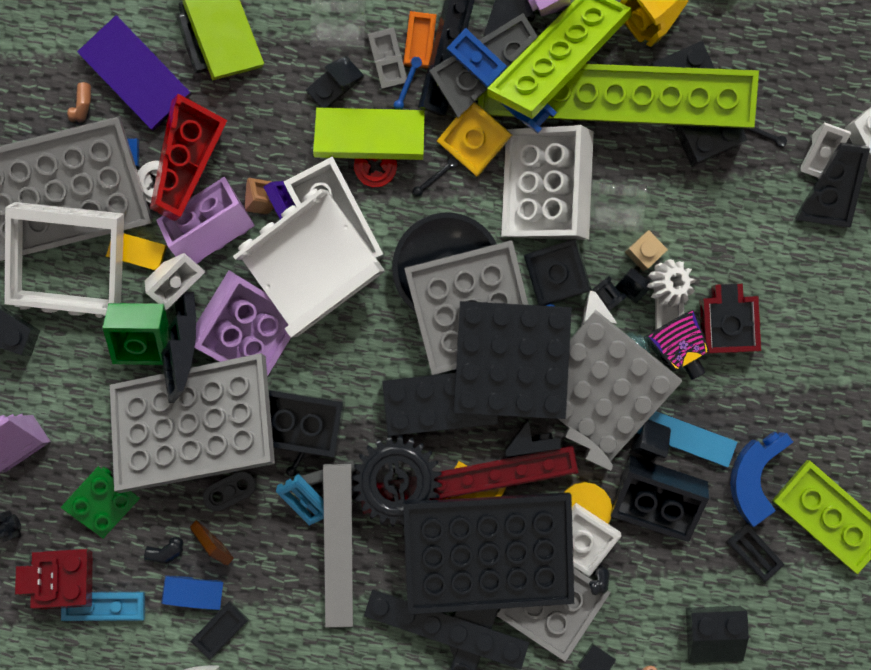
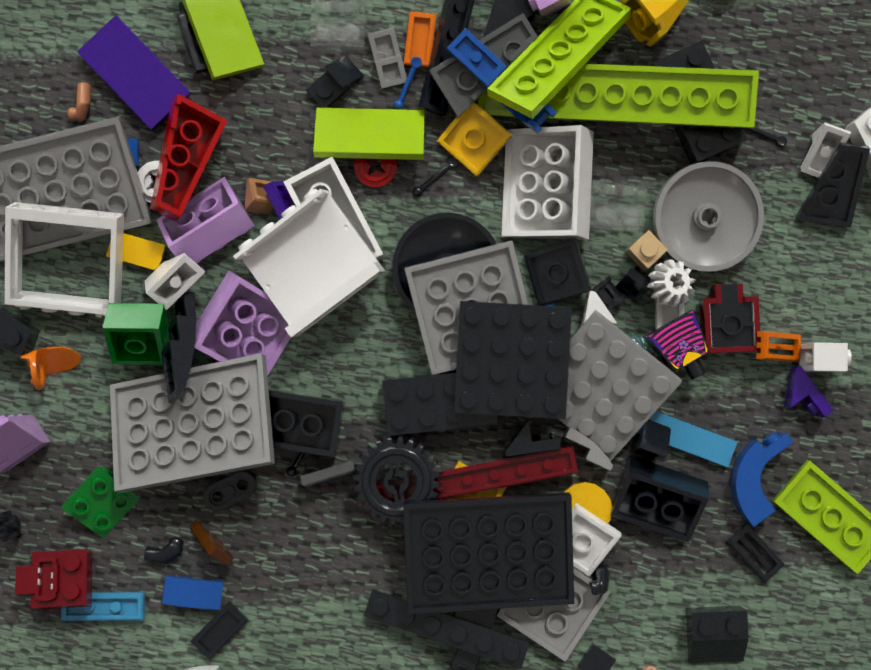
(50, 361): none -> orange piece
(308, 499): dark azure tile -> none
(338, 545): light grey tile -> none
(708, 216): none -> light grey dish
(765, 346): none -> orange tile
(802, 387): none -> dark purple slope
(825, 357): none -> white brick

